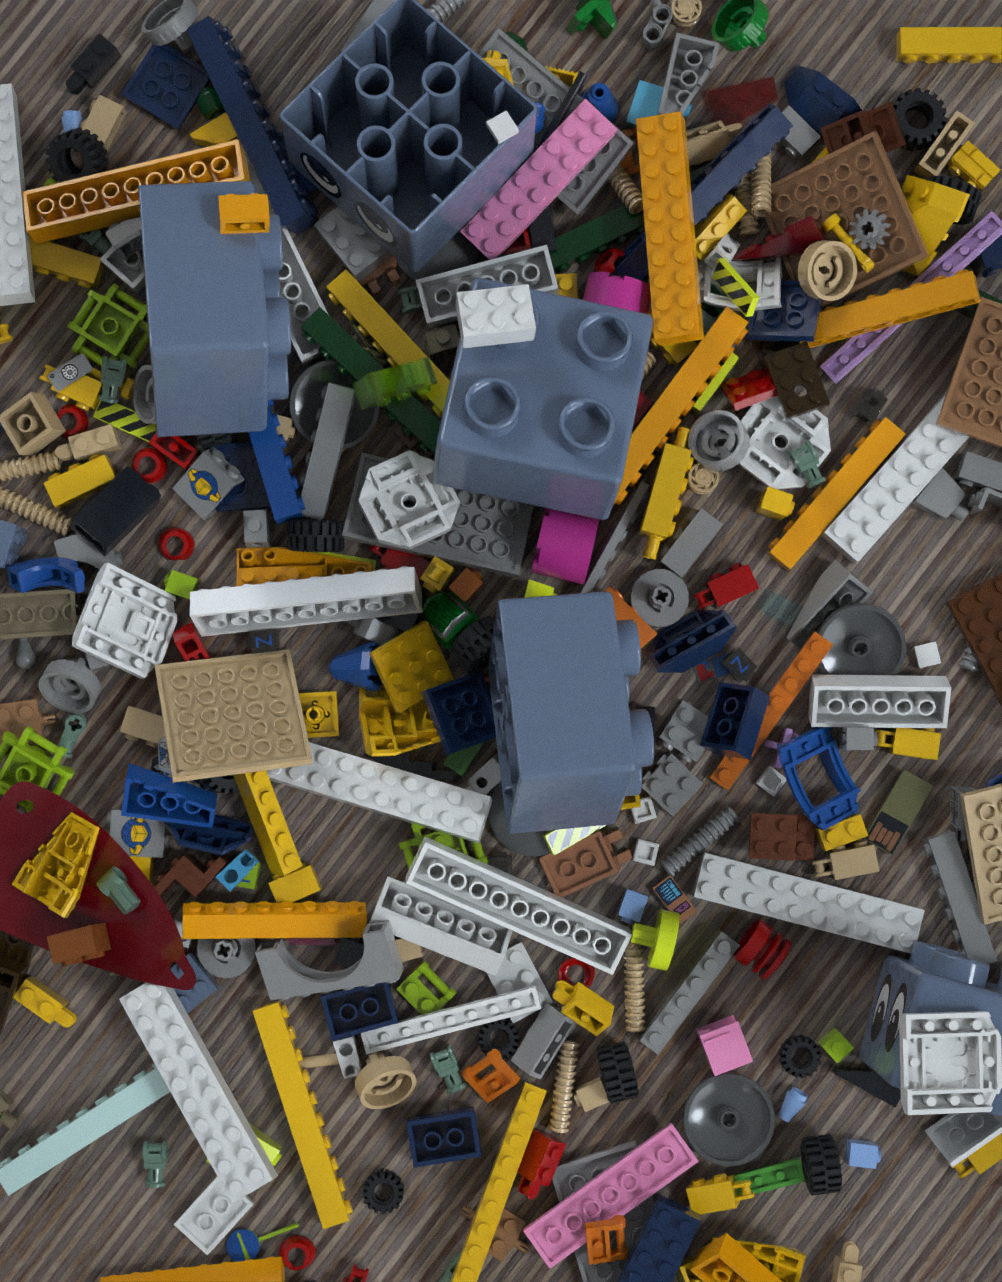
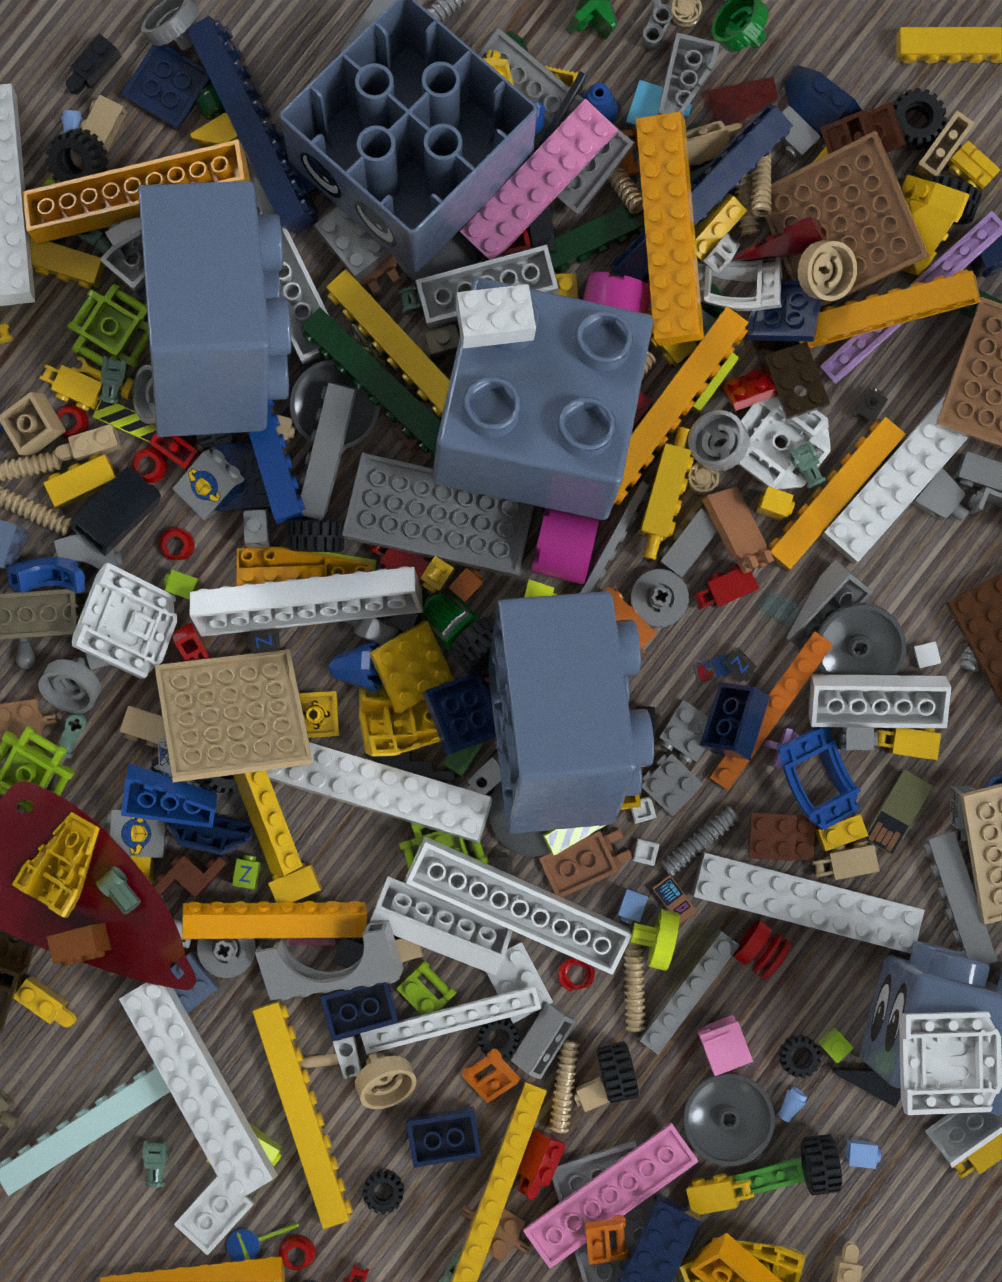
(70, 372): light grey sticker -> none
(237, 869): dark azure leg -> none
(243, 213): light orange brick -> none
(395, 383): clear neon green wedge -> none
(401, 480): white piece -> none
(447, 1067): sand green connector -> none
(502, 127): white tile -> none
(584, 1006): yellow brick -> none
(606, 260): red piece -> none
(691, 641): dark blue wedge -> none
(735, 287): neon yellow tile -> none
(738, 529): none -> nougat tile
(771, 781): white tile -> none
(832, 224): yellow piece -> none
(873, 221): light grey gear -> none

